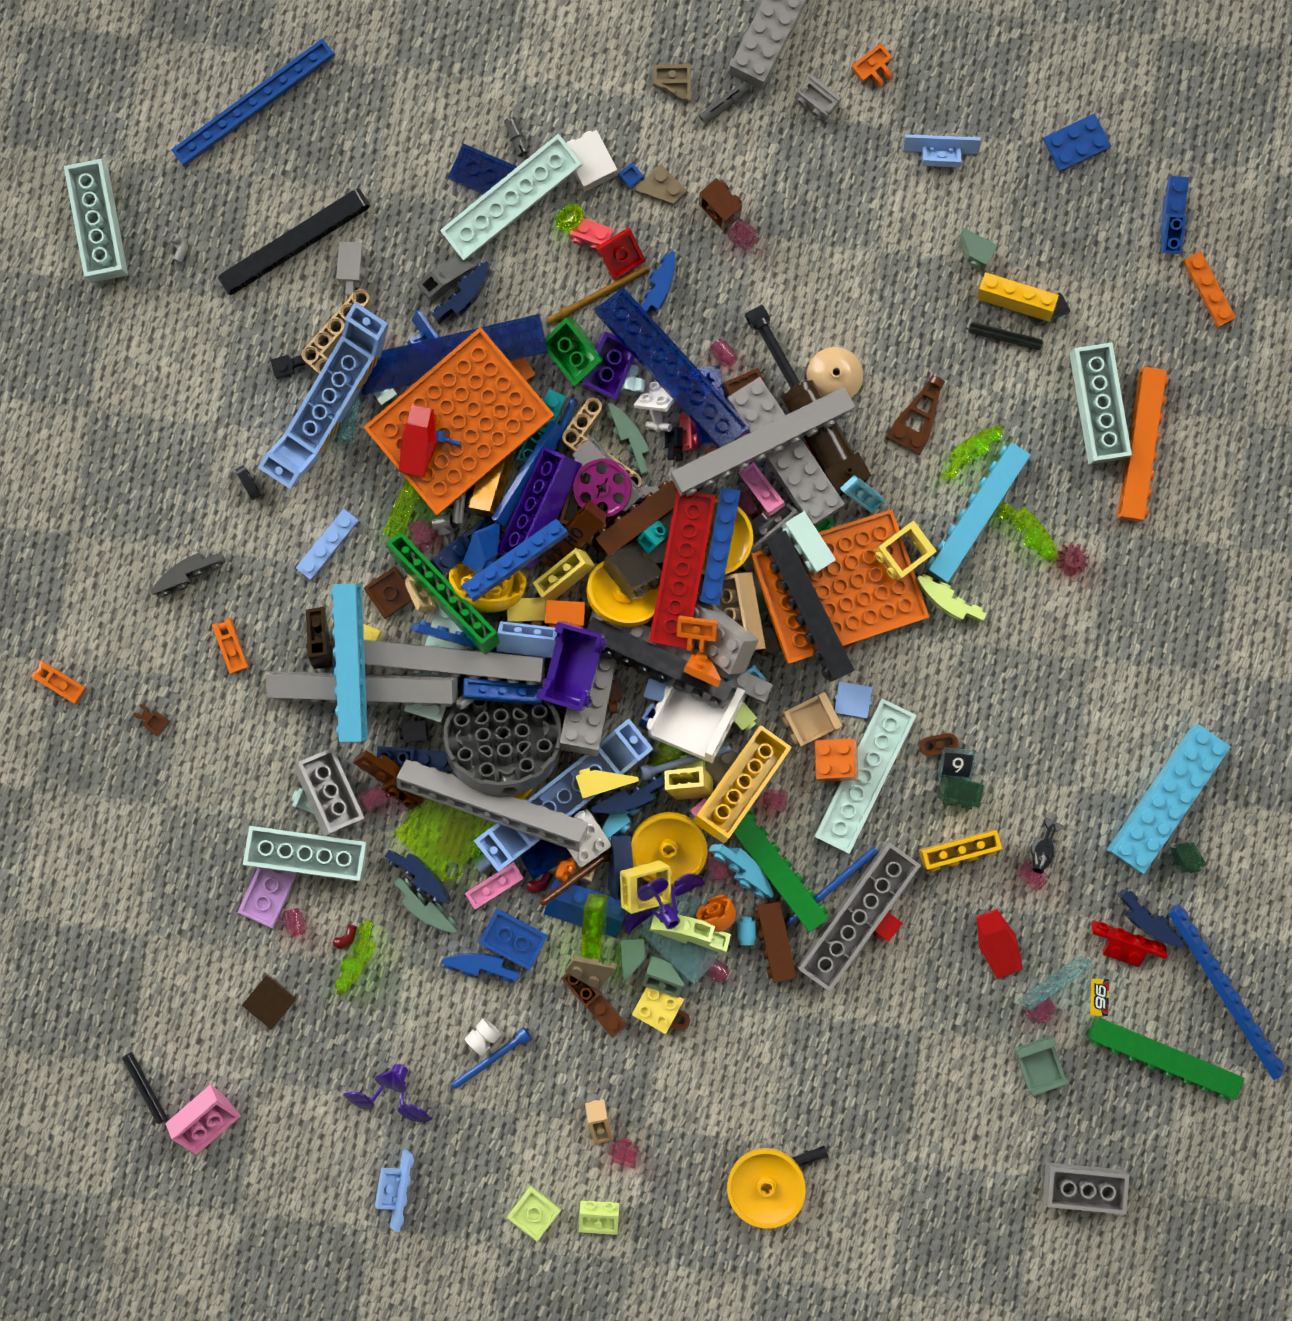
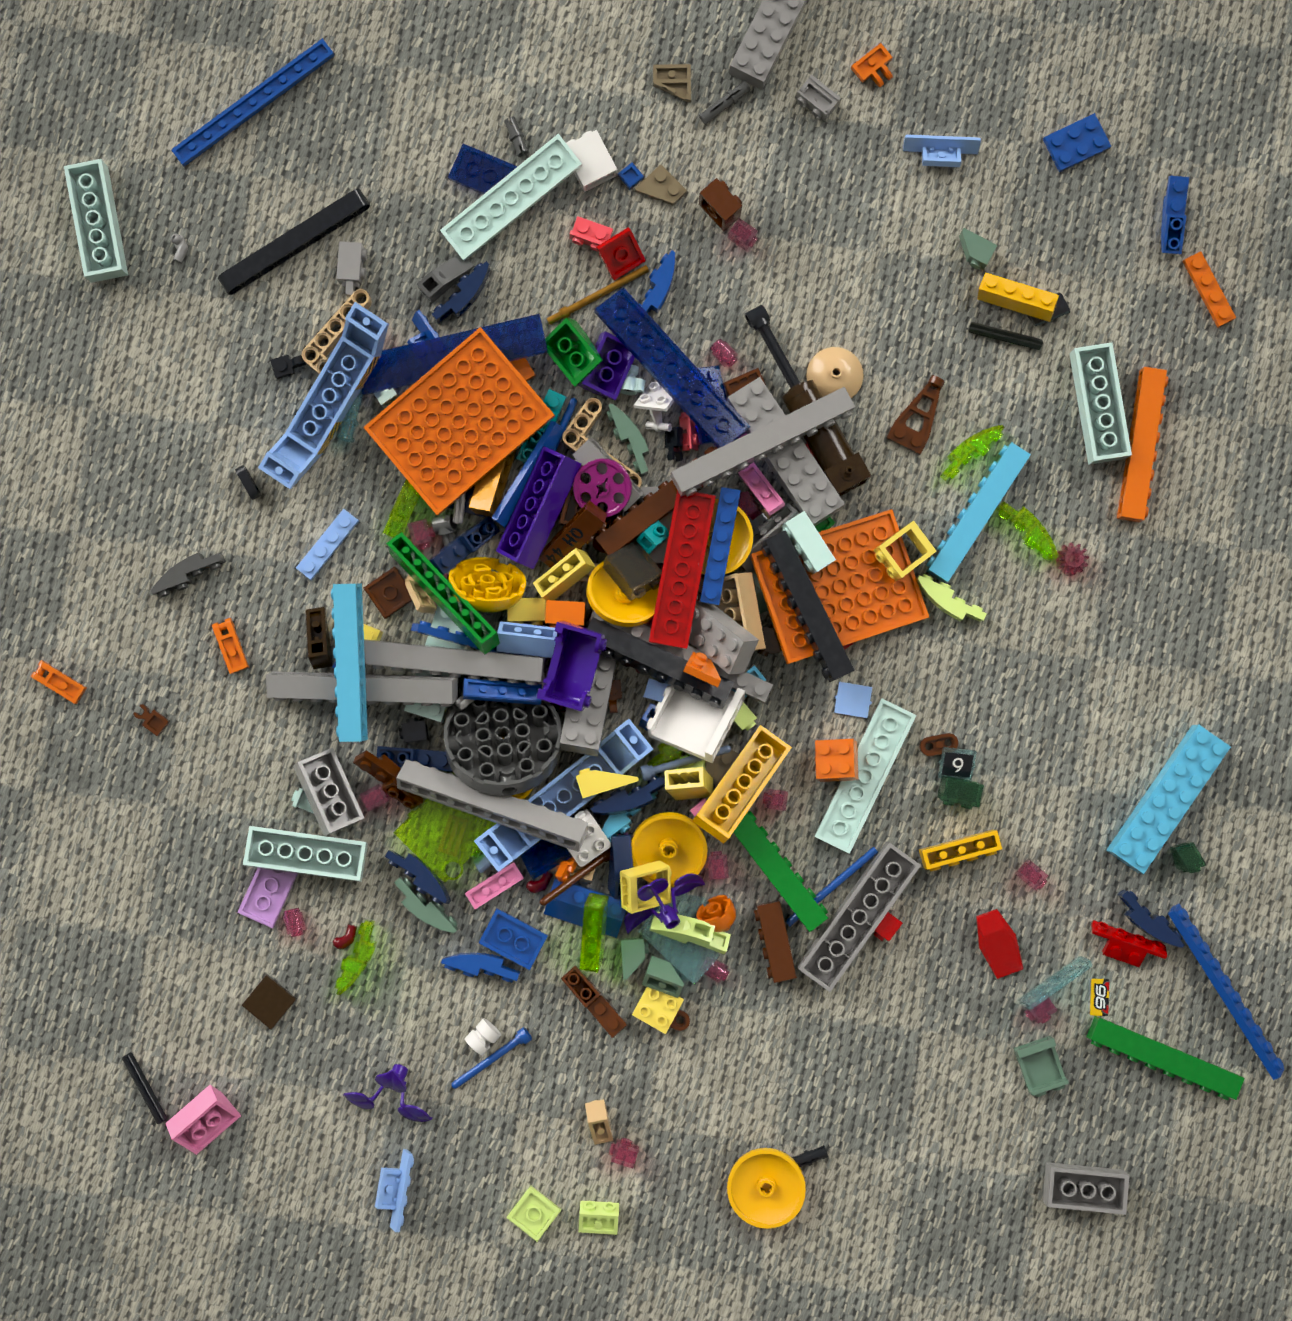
(418, 441): red piece -> none
(441, 439): blue hand -> none
(482, 548): blue slope -> none
(515, 560): blue plate -> none
(576, 214): clear neon green gear -> none
(590, 971): dark tan wing -> none
(698, 629): orange hinge -> none
(746, 930): medium azure brick -> none
(747, 871): medium azure slope -> none
(811, 719): tan panel -> none
(862, 494): medium azure tile -> none
(1043, 850): black animal -> none

